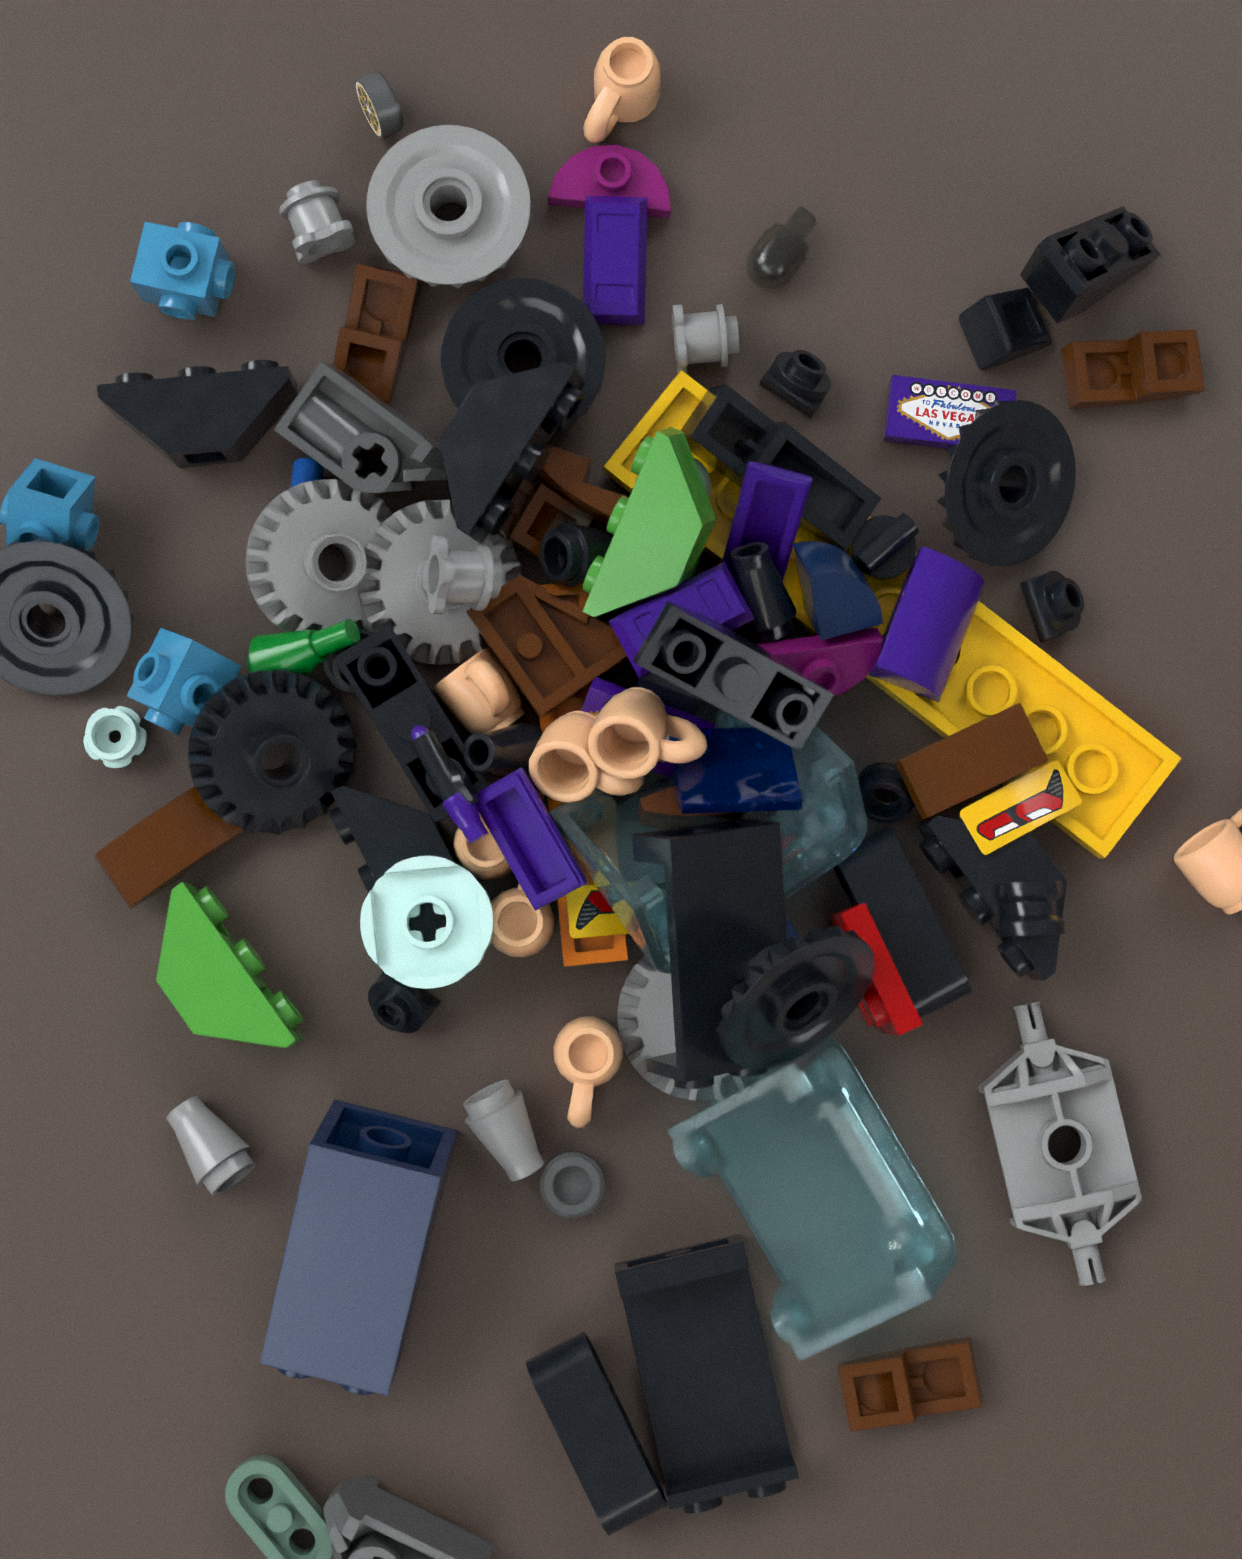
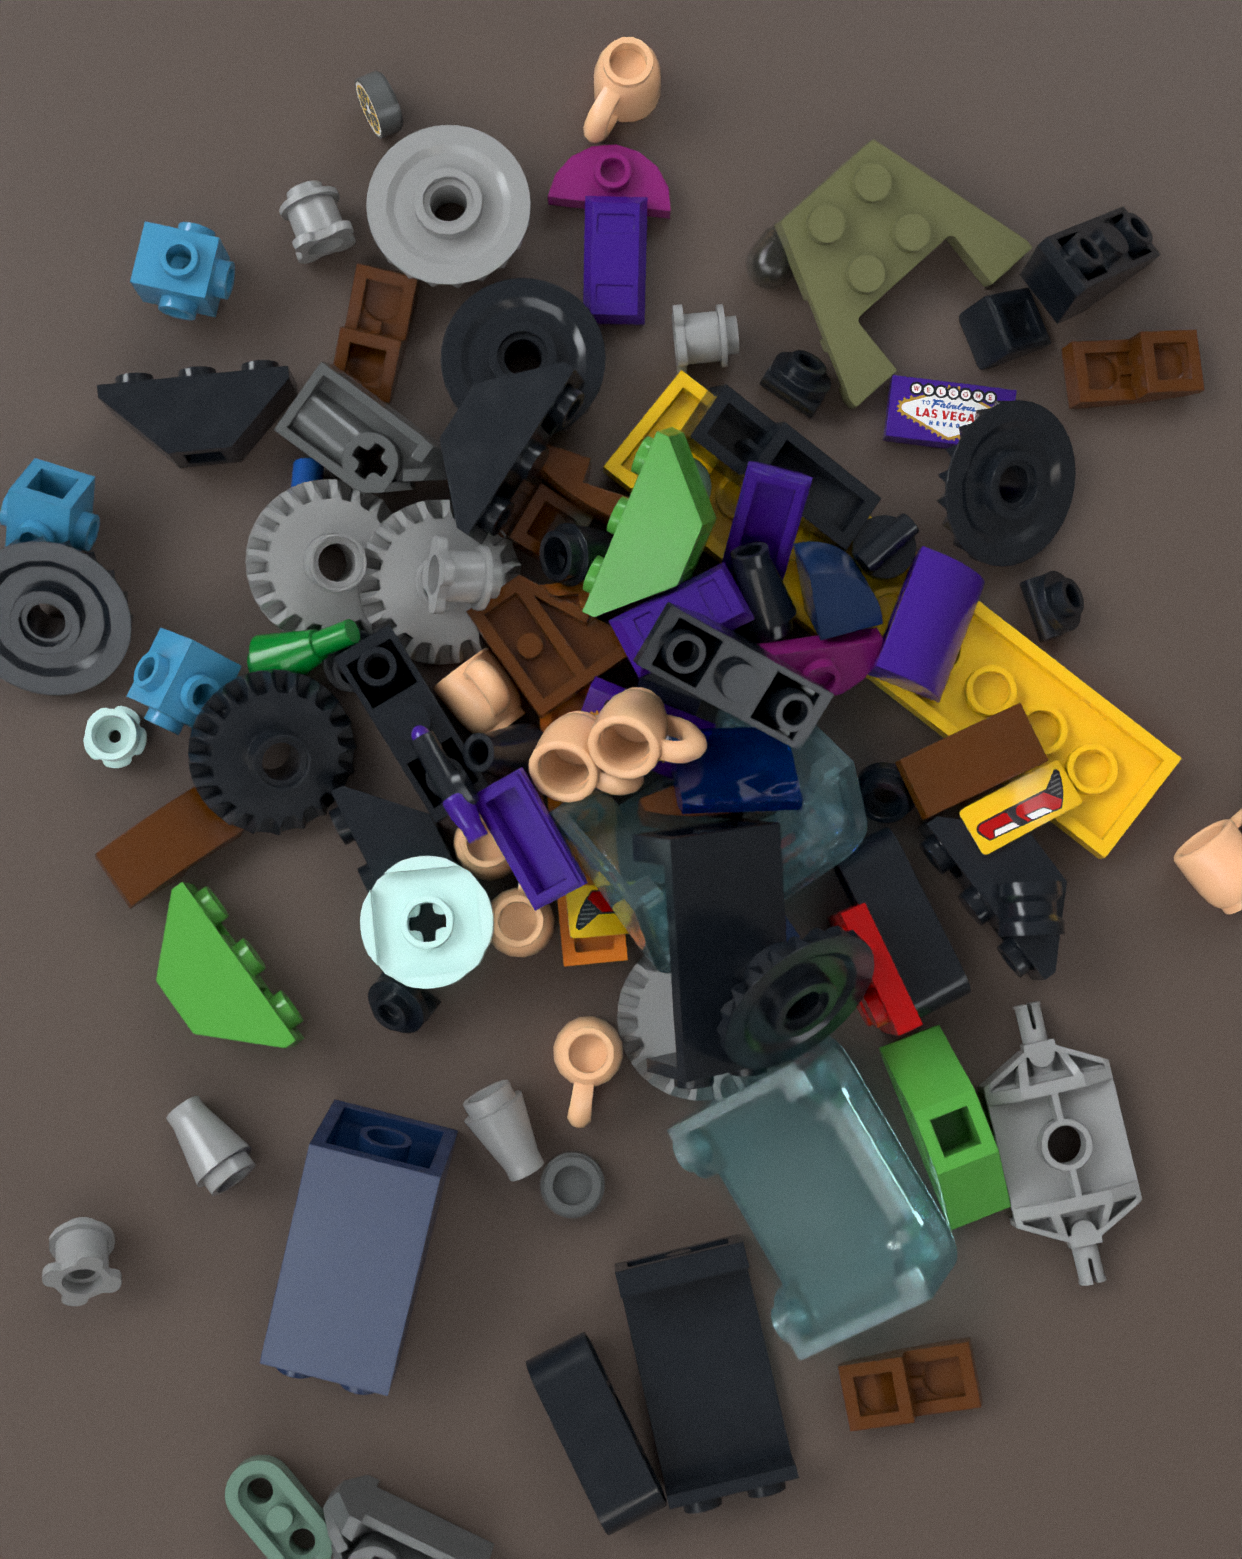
(81, 1261): none -> light grey brick
(864, 236): none -> olive wing
(947, 1126): none -> bright green slope

